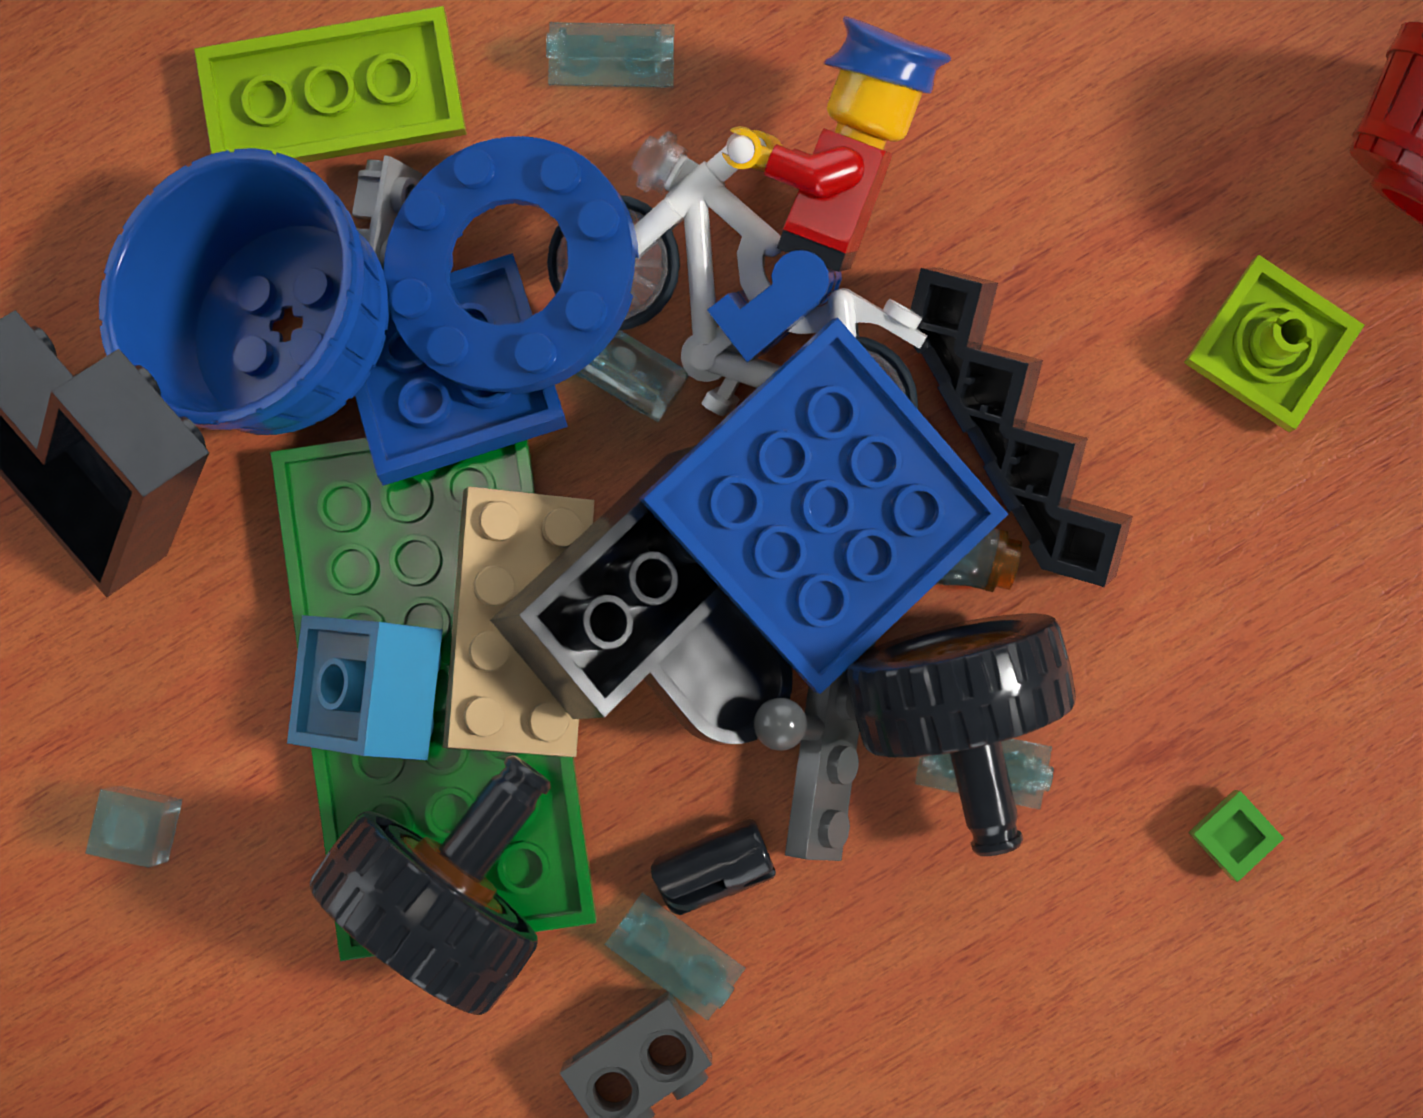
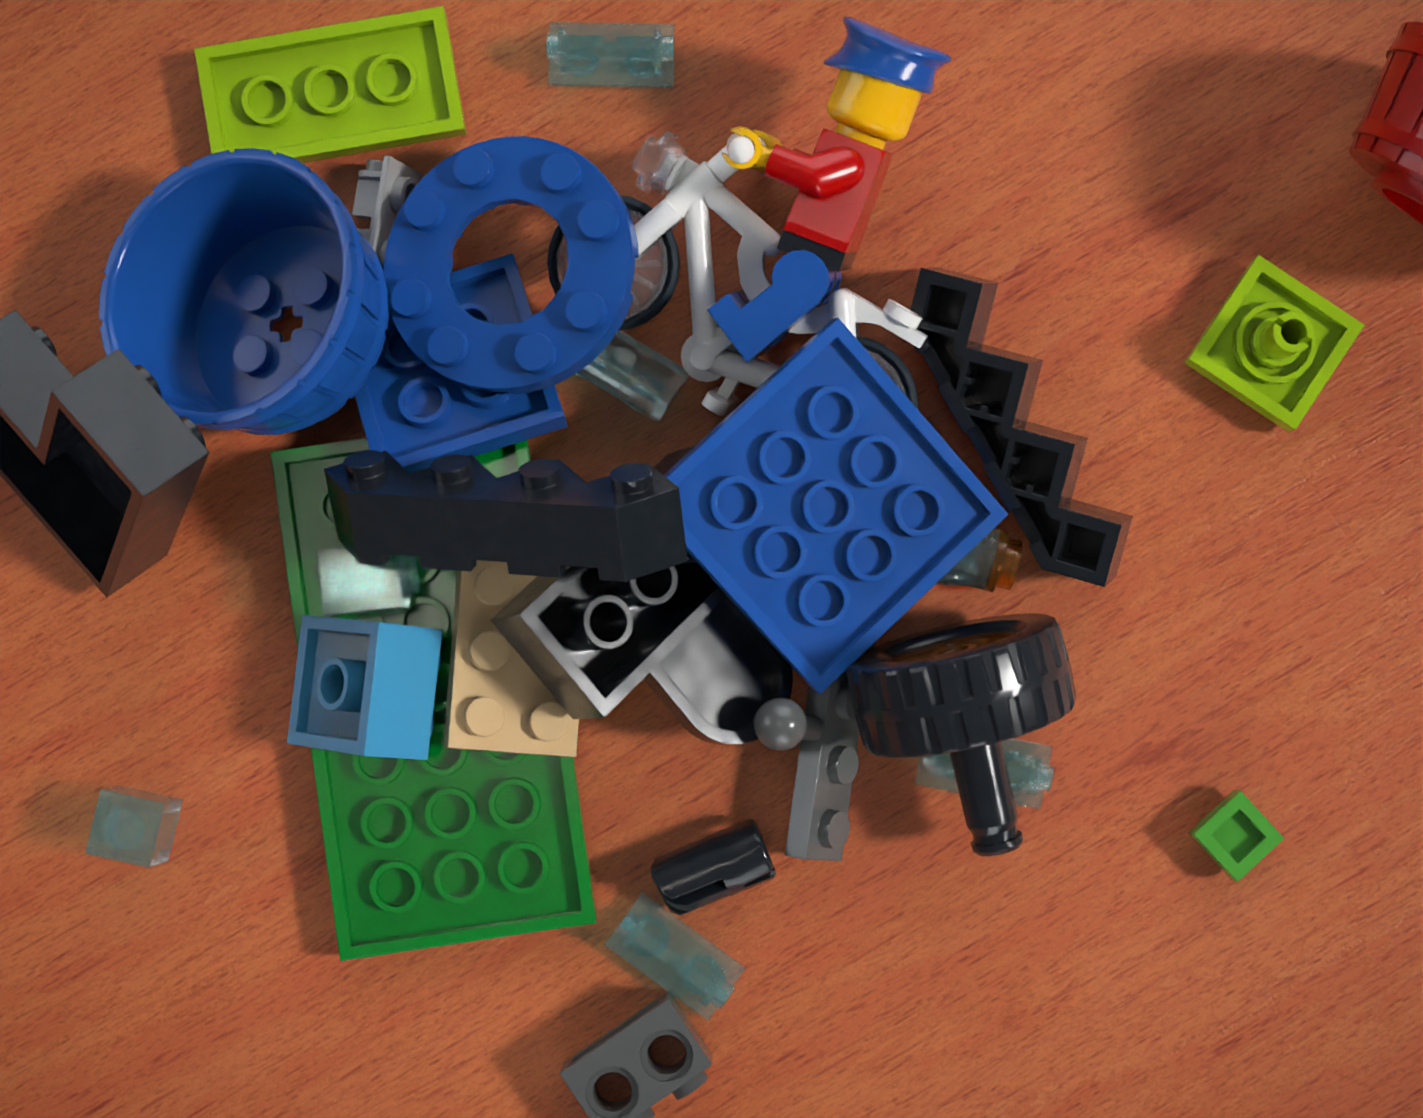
(364, 589): none -> clear light blue brick
(429, 902): black wheel -> none
(526, 518): none -> black brick

